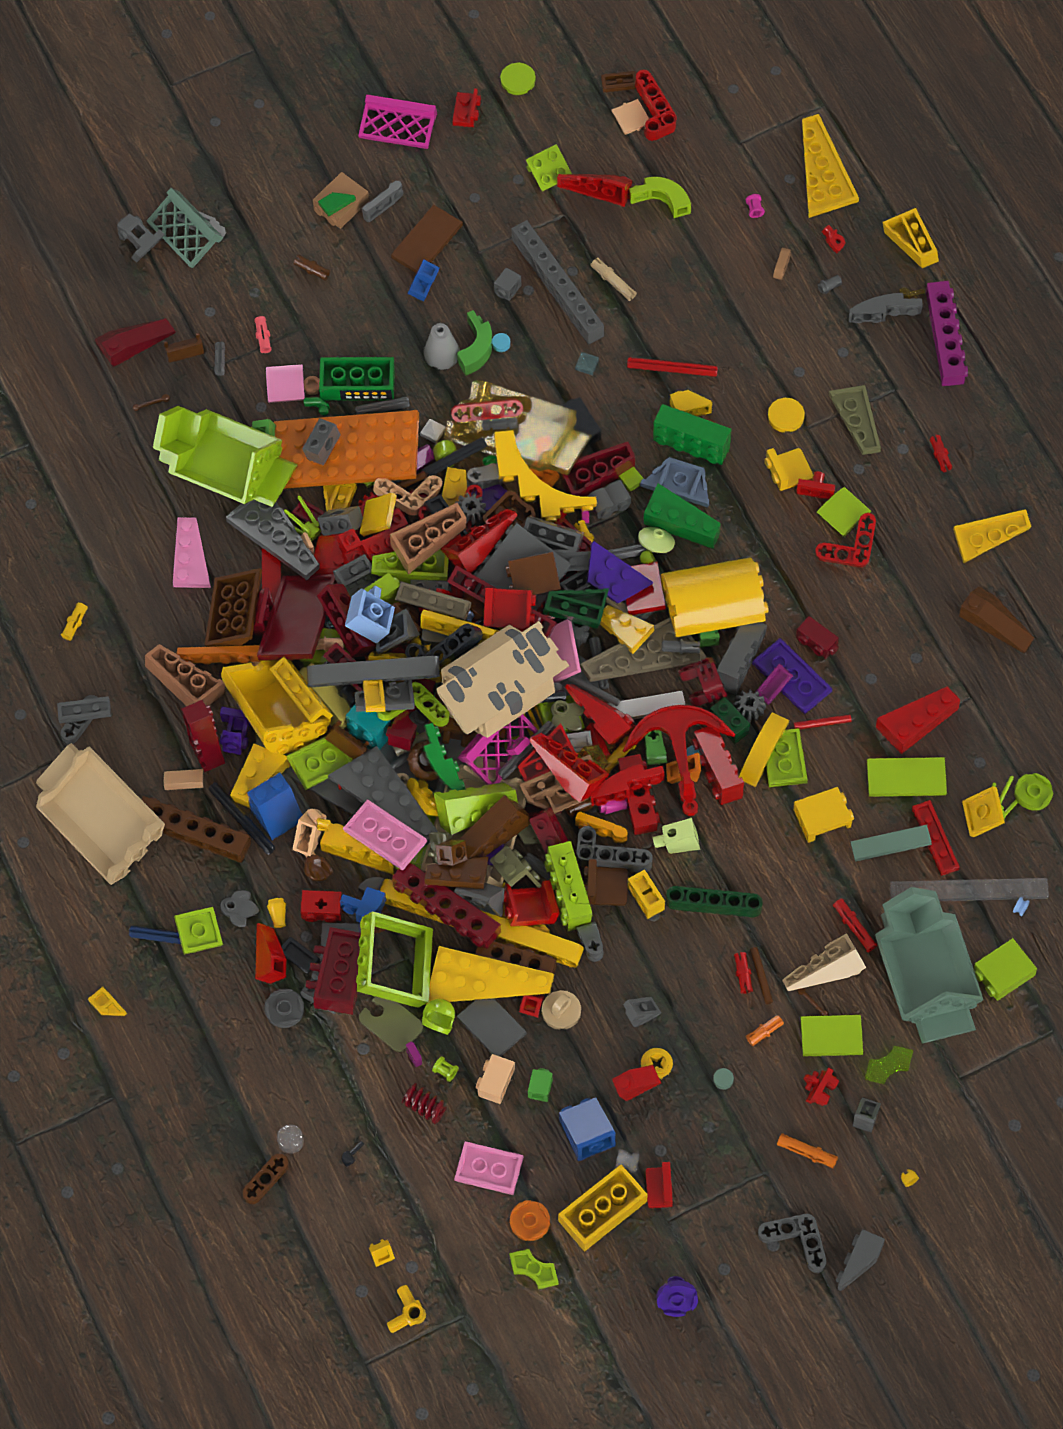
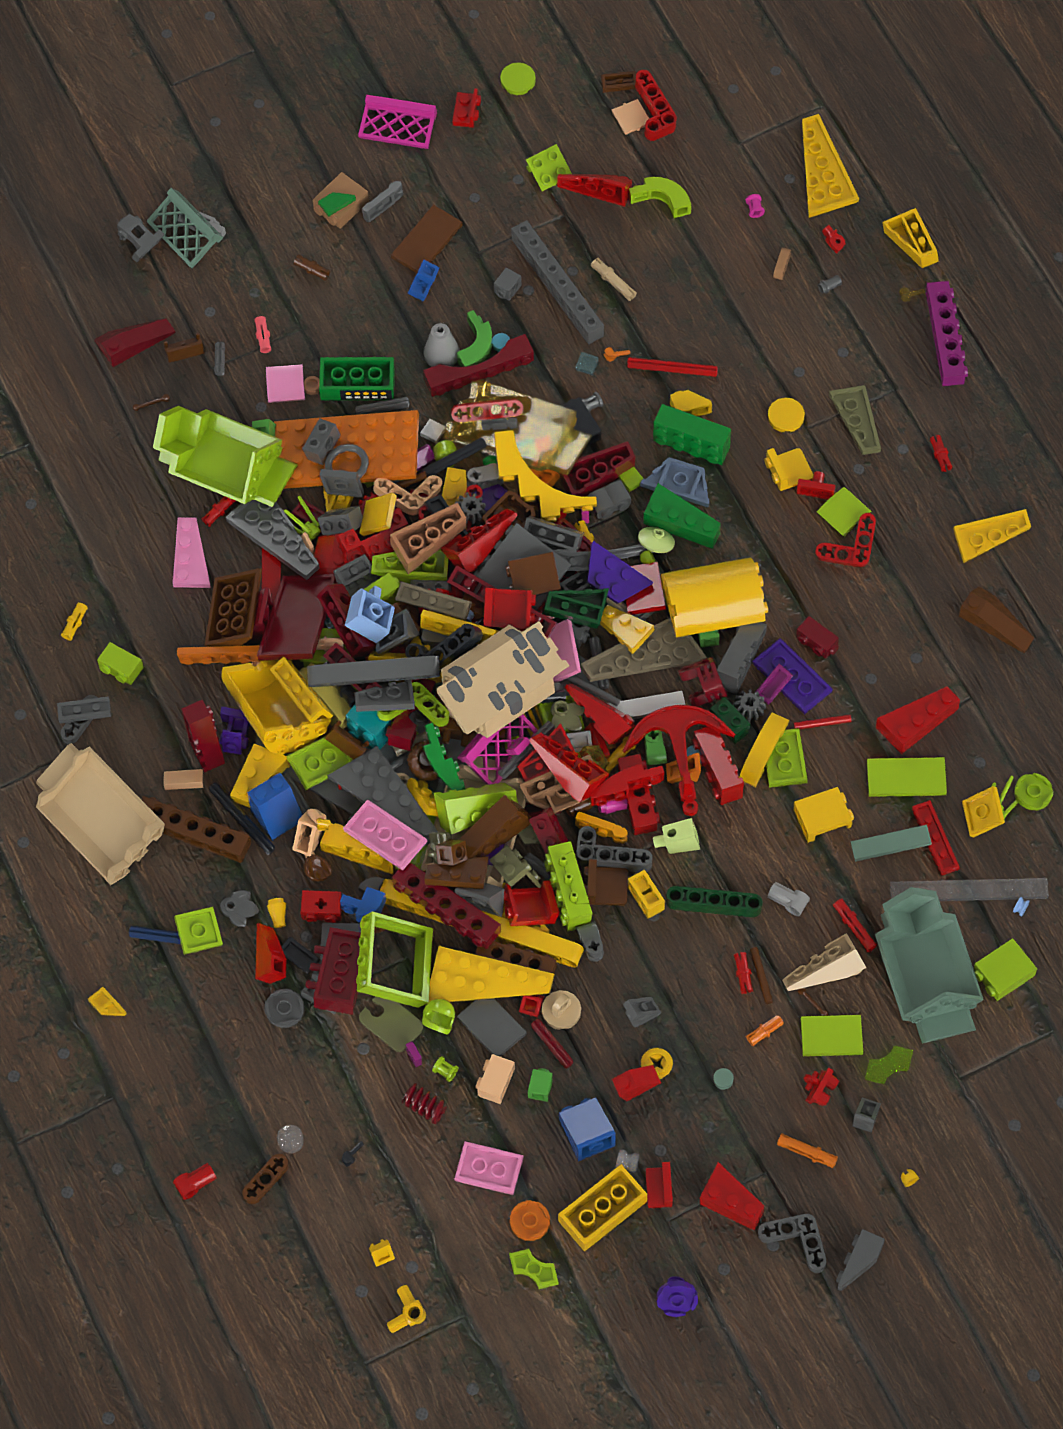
(120, 664): none -> lime brick
(183, 677): nougat wedge -> none
(190, 1183): none -> red piece
(217, 510): none -> red pin
(319, 403): green arm -> none
(341, 481): none -> dark grey tile
(374, 695): yellow tile -> none
(446, 378): none -> dark red arch
(551, 1042): none -> dark red axle
(593, 401): none -> dark grey bush
(610, 355): none -> orange hand
(680, 646): dark grey axle -> none
(731, 1199): none -> red wedge
(793, 901): none -> light grey piece
(877, 308): dark grey slope -> none

